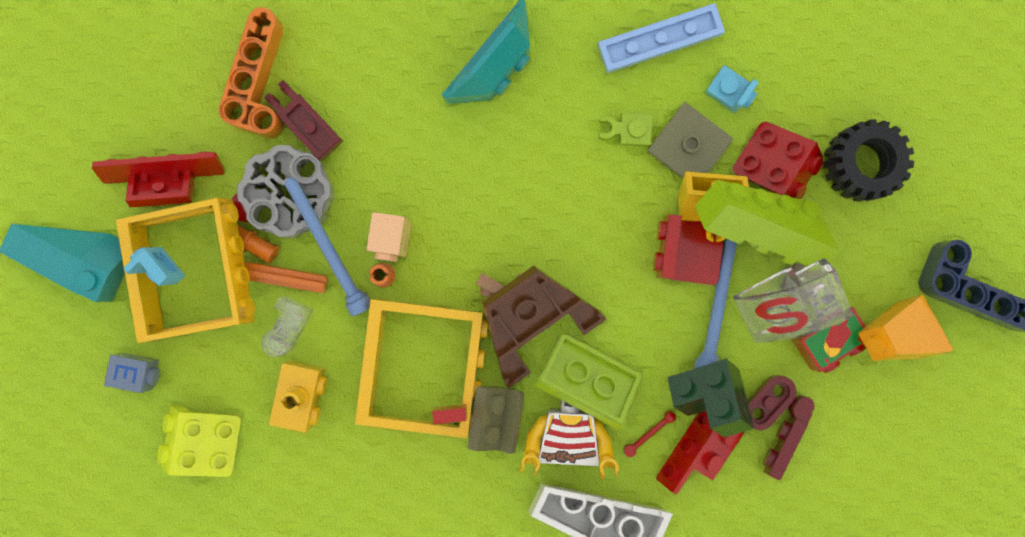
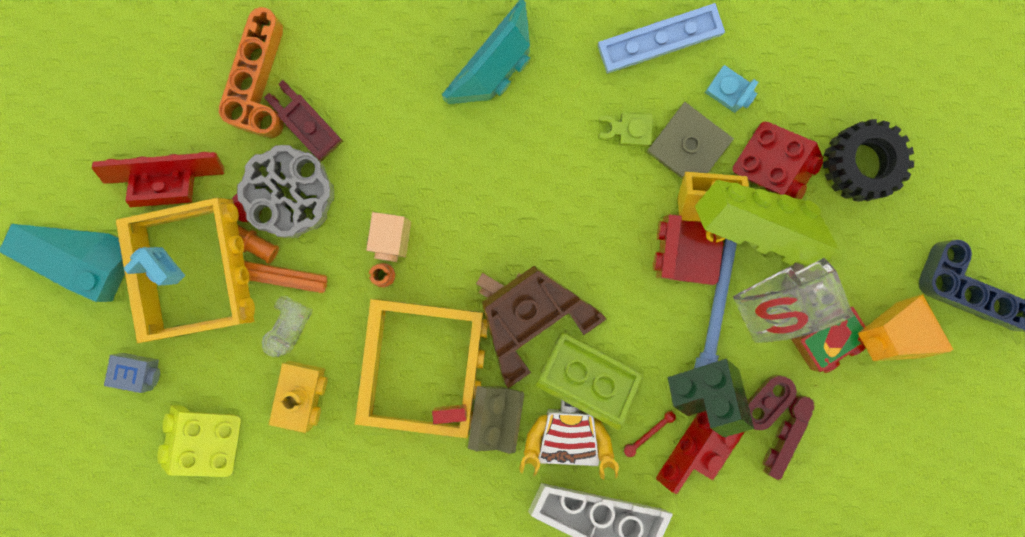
(356, 300): medium blue piece -> none

